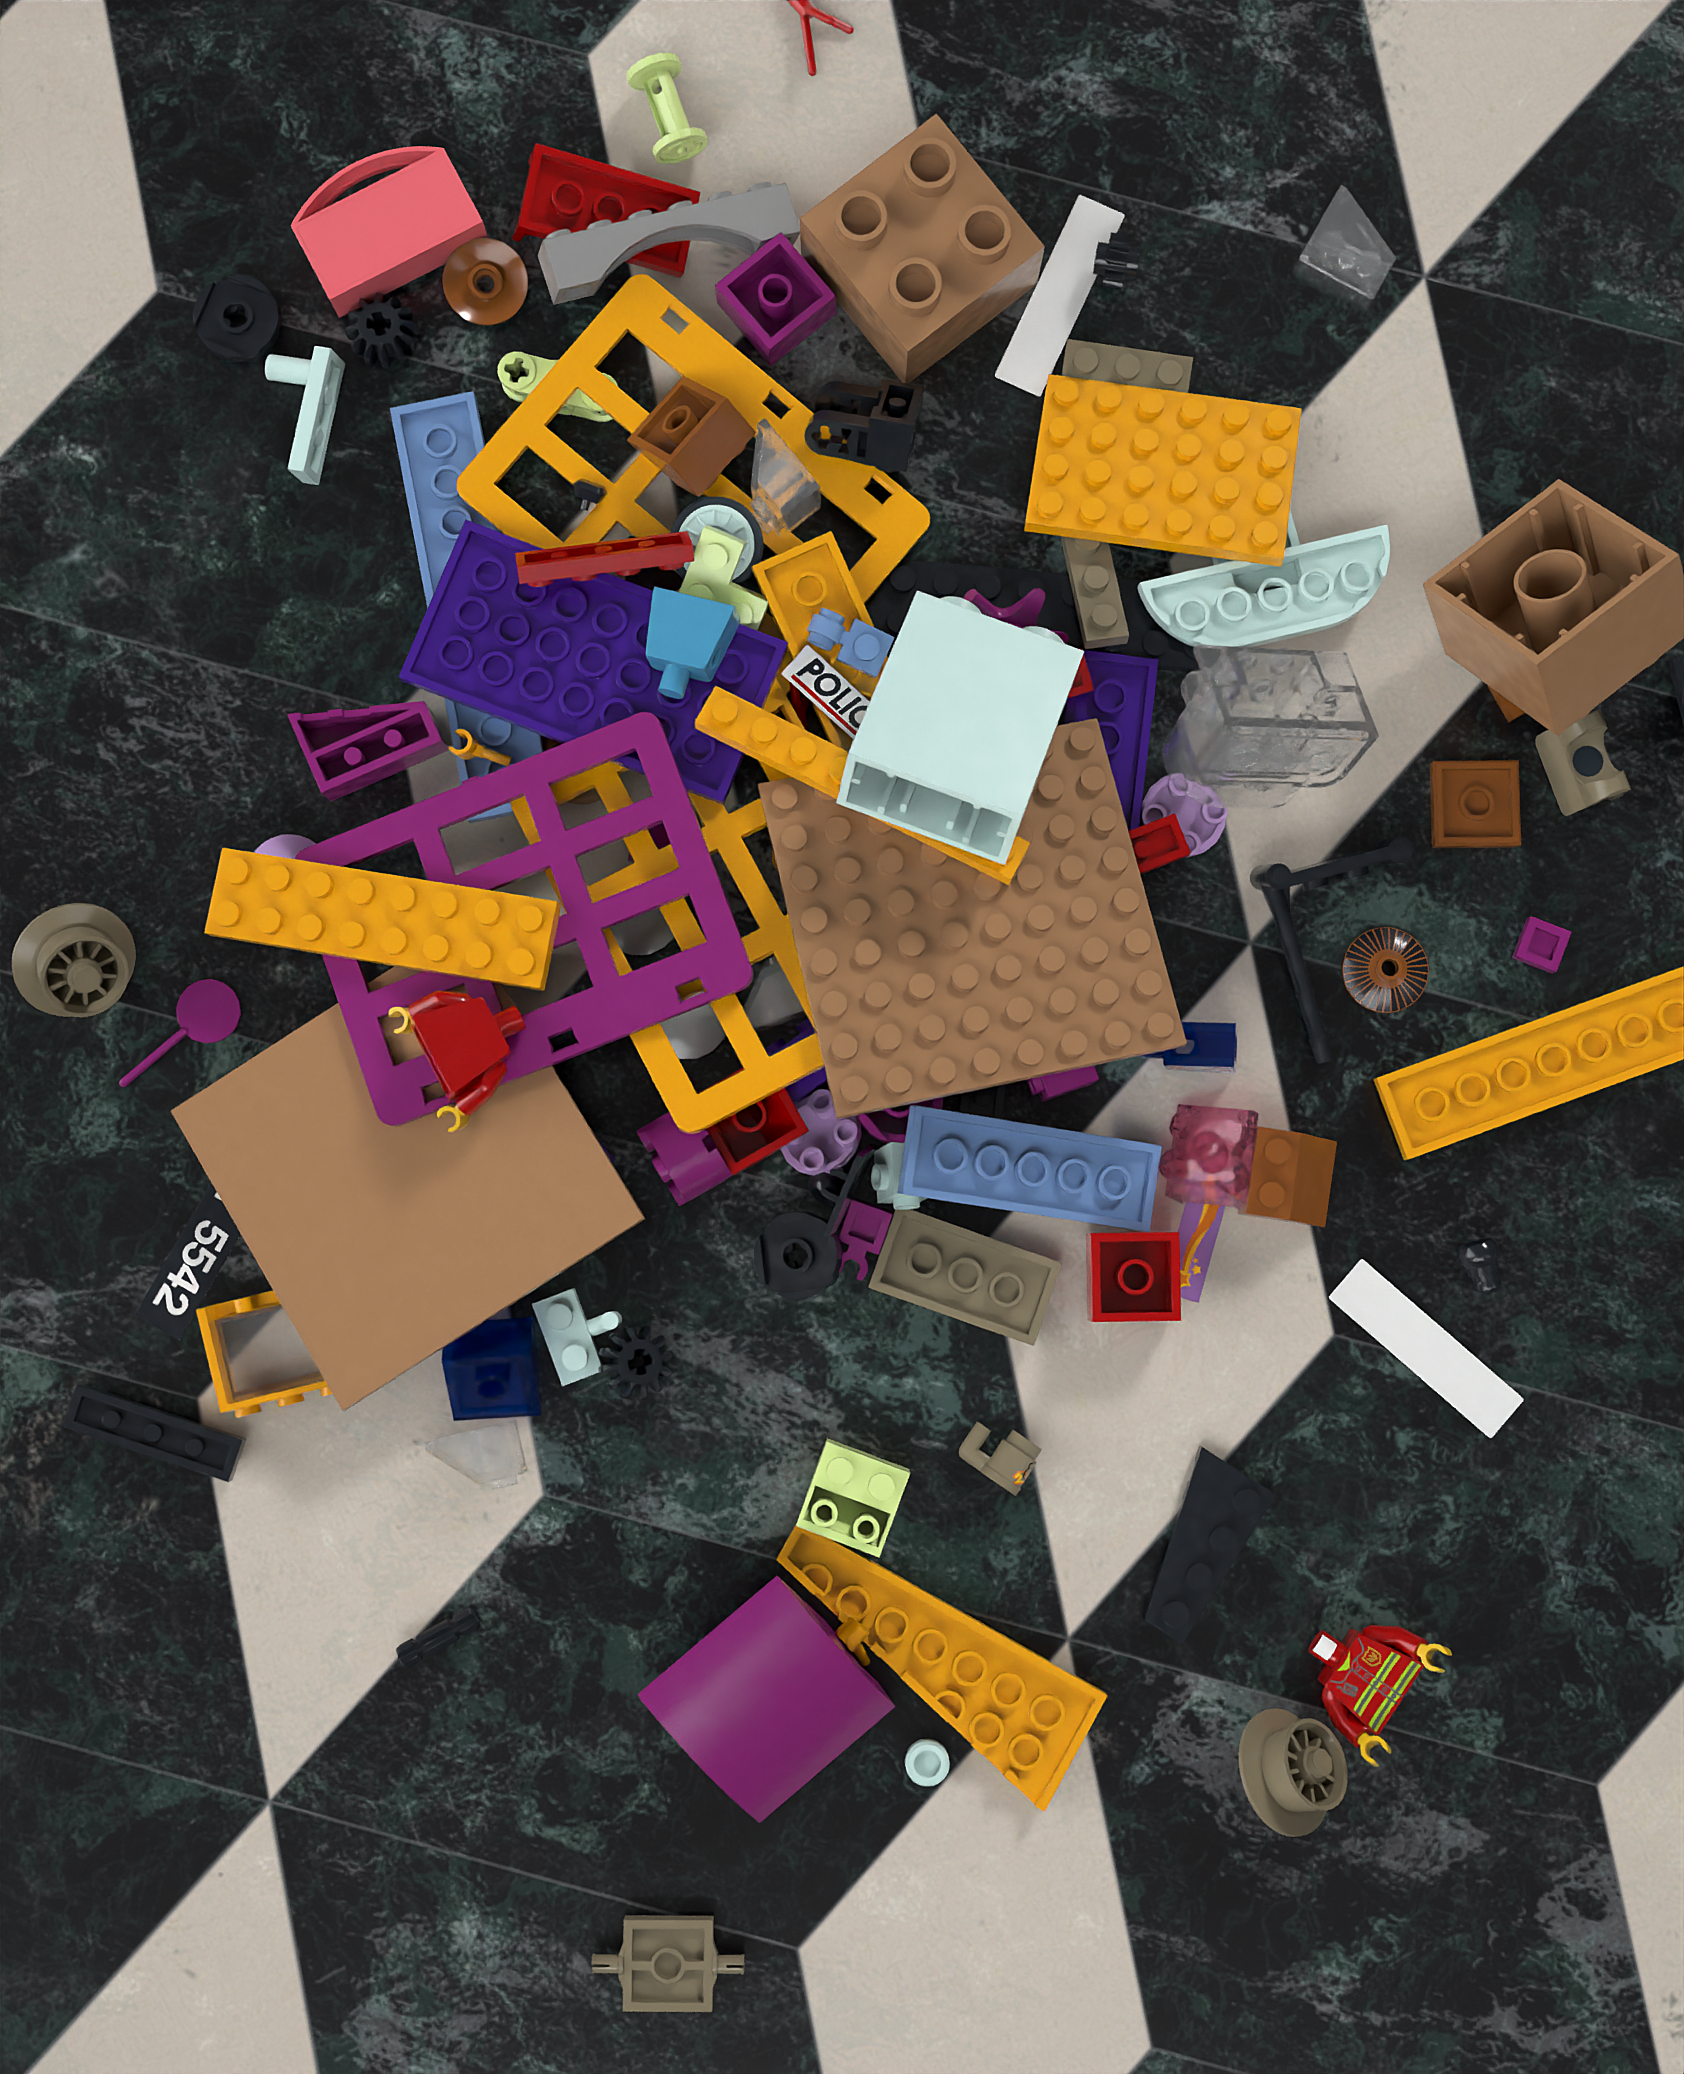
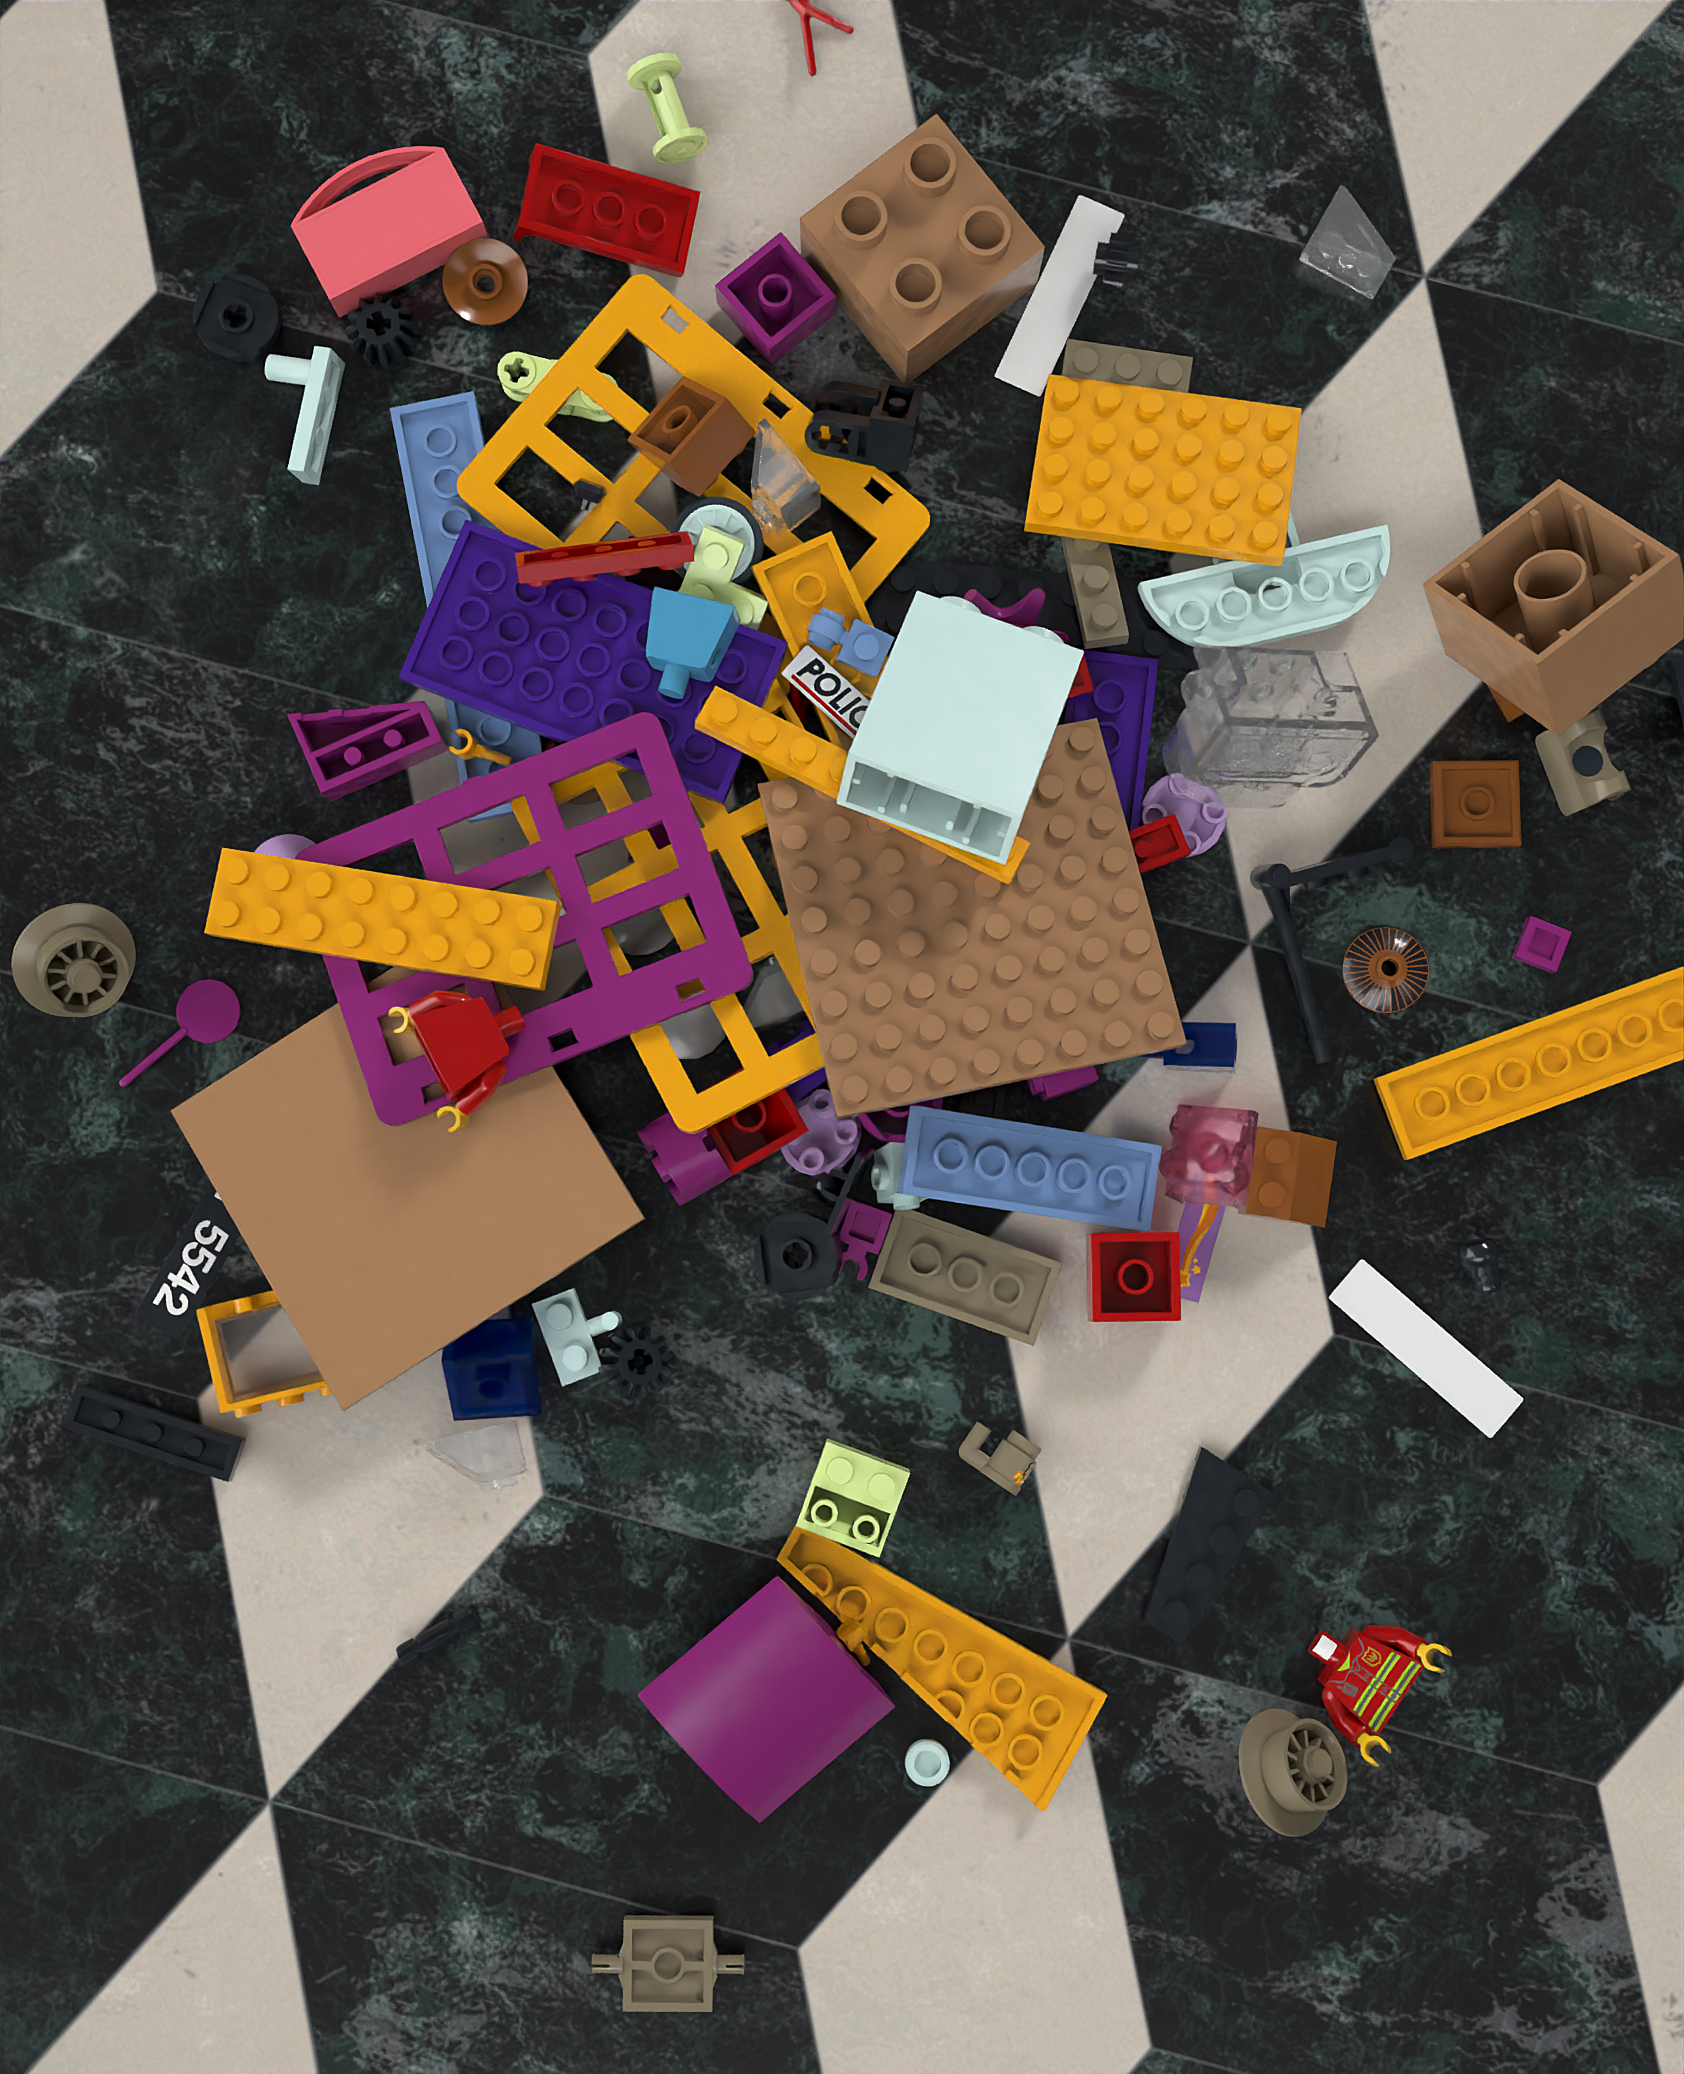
(746, 221): light grey arch -> none

